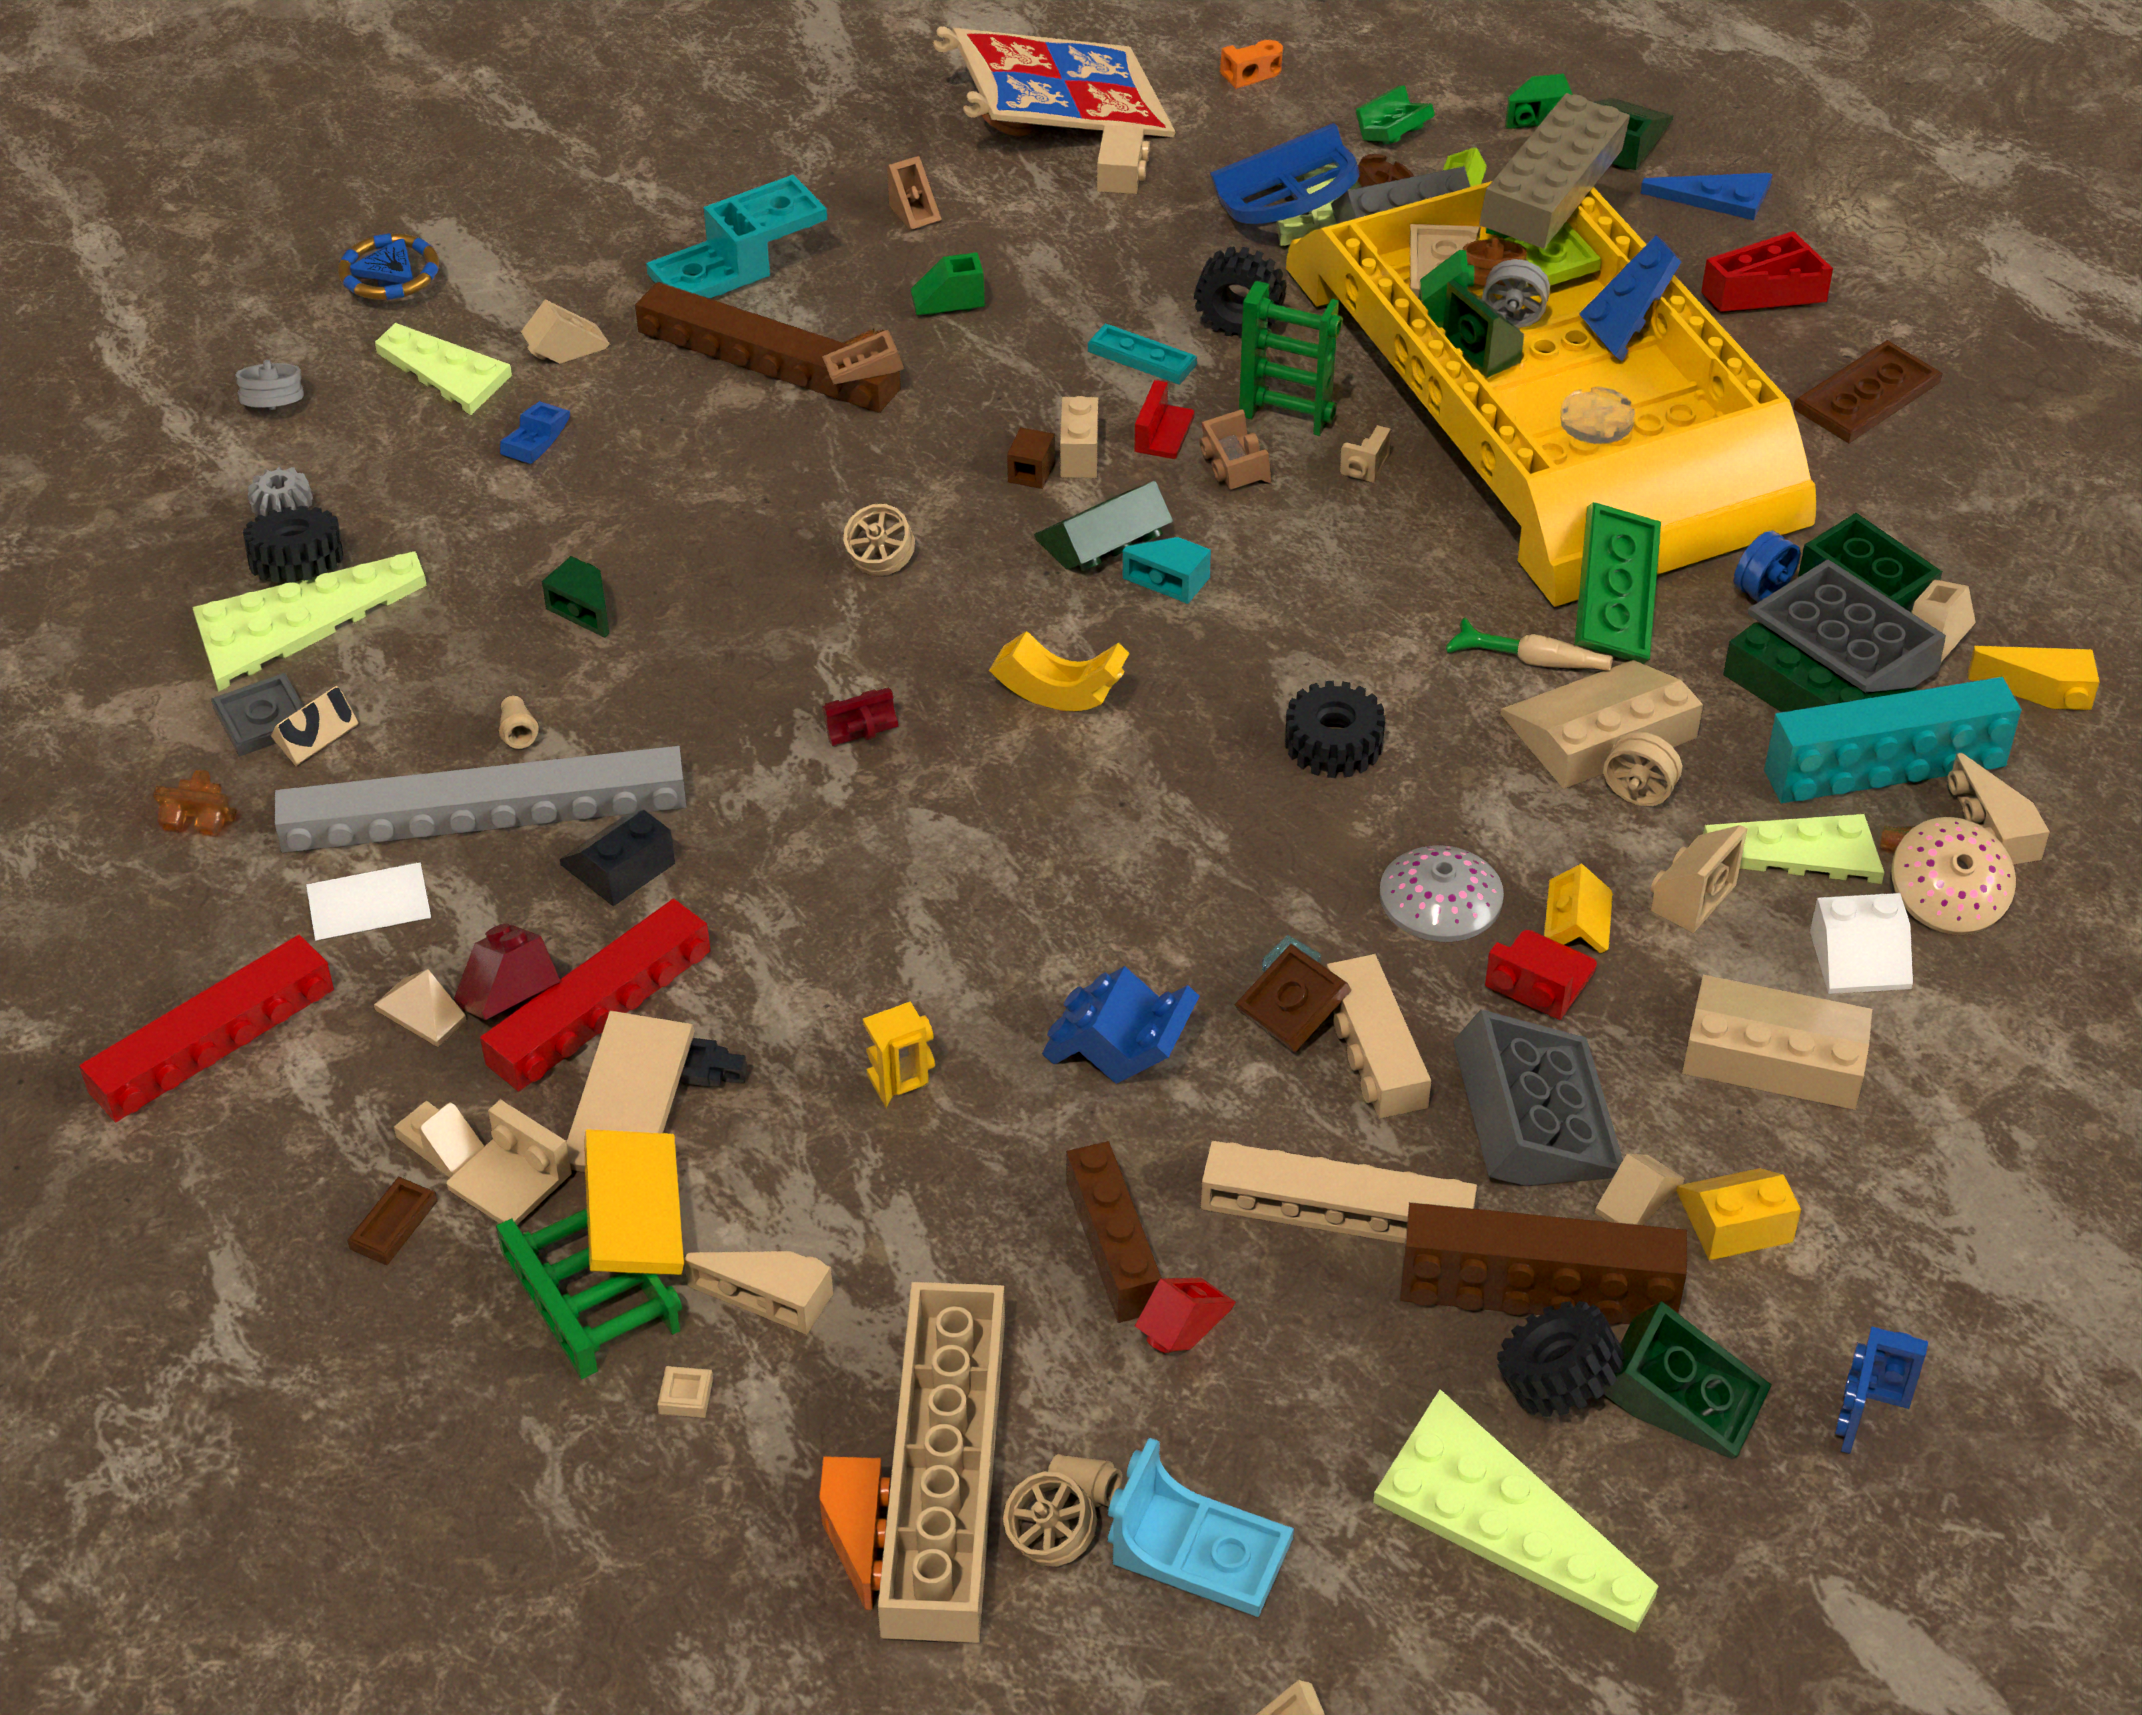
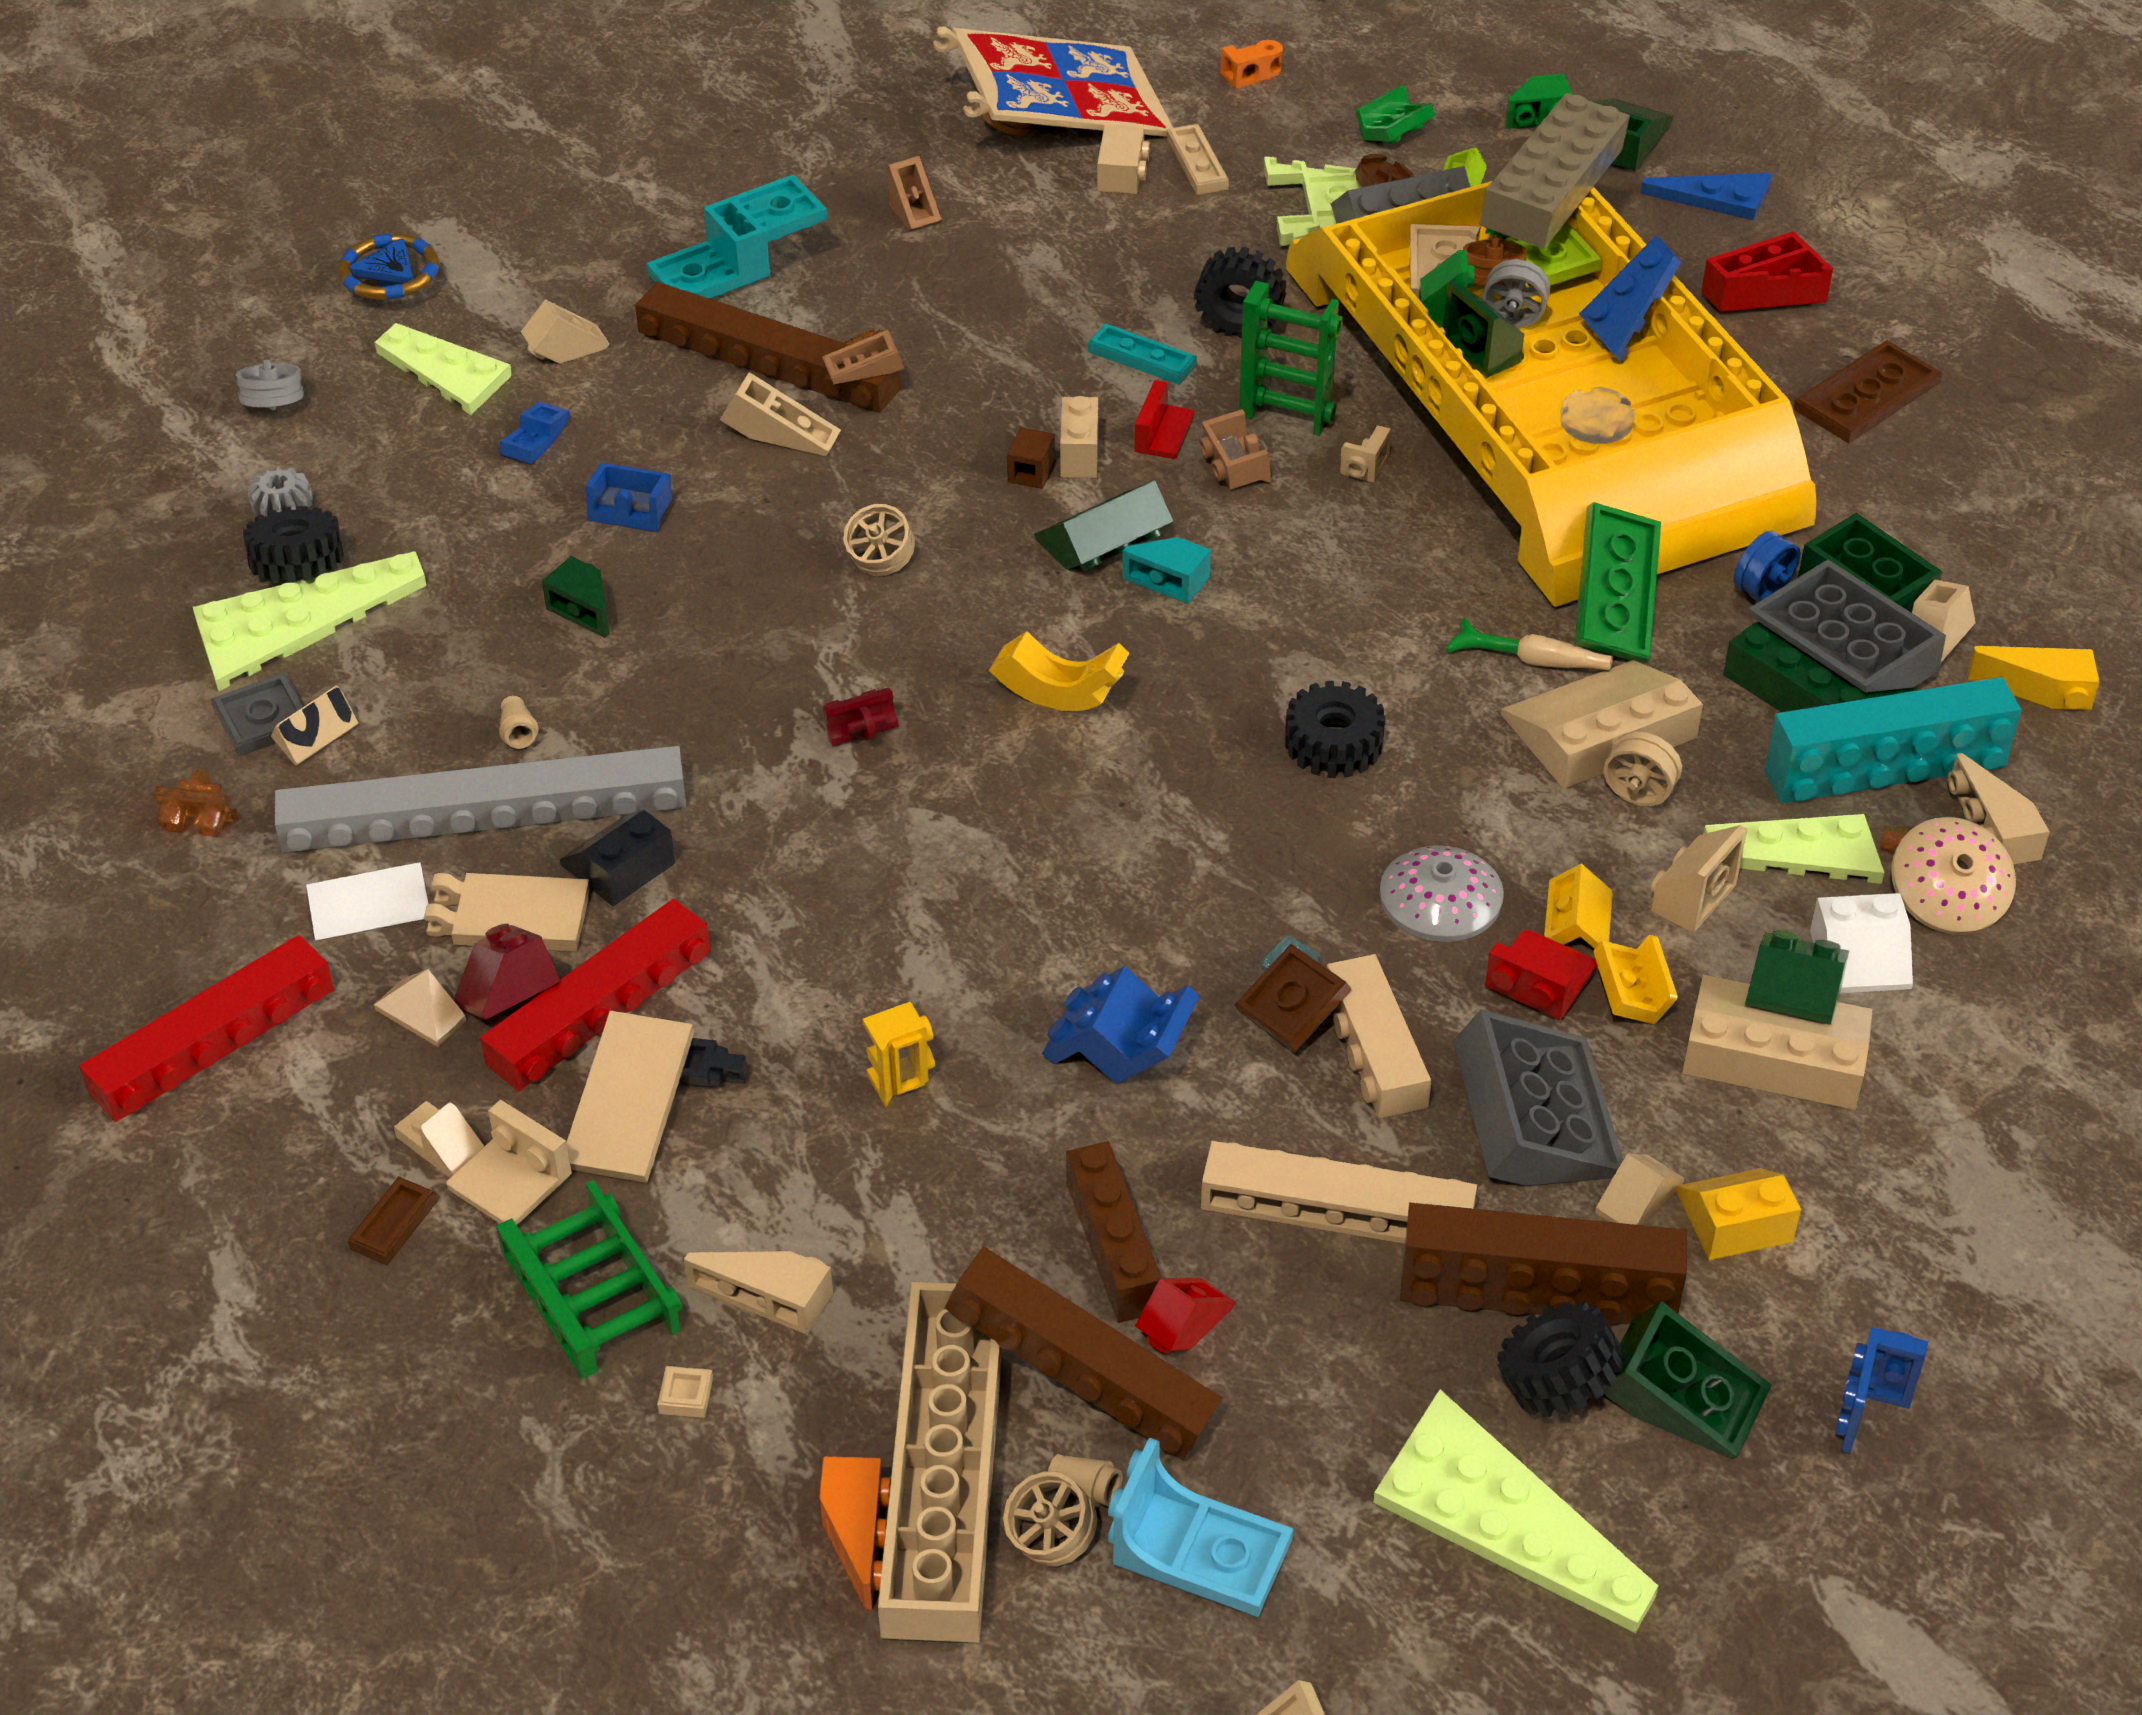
(536, 904): none -> tan tile
(628, 496): none -> blue window
(633, 1202): yellow tile -> none
(777, 419): none -> tan slope
(950, 285): green slope -> none
(1082, 1352): none -> reddish brown brick
(1197, 159): none -> tan tile
(1282, 166): blue window -> none
(1636, 979): none -> yellow bracket
(1797, 976): none -> dark green slope

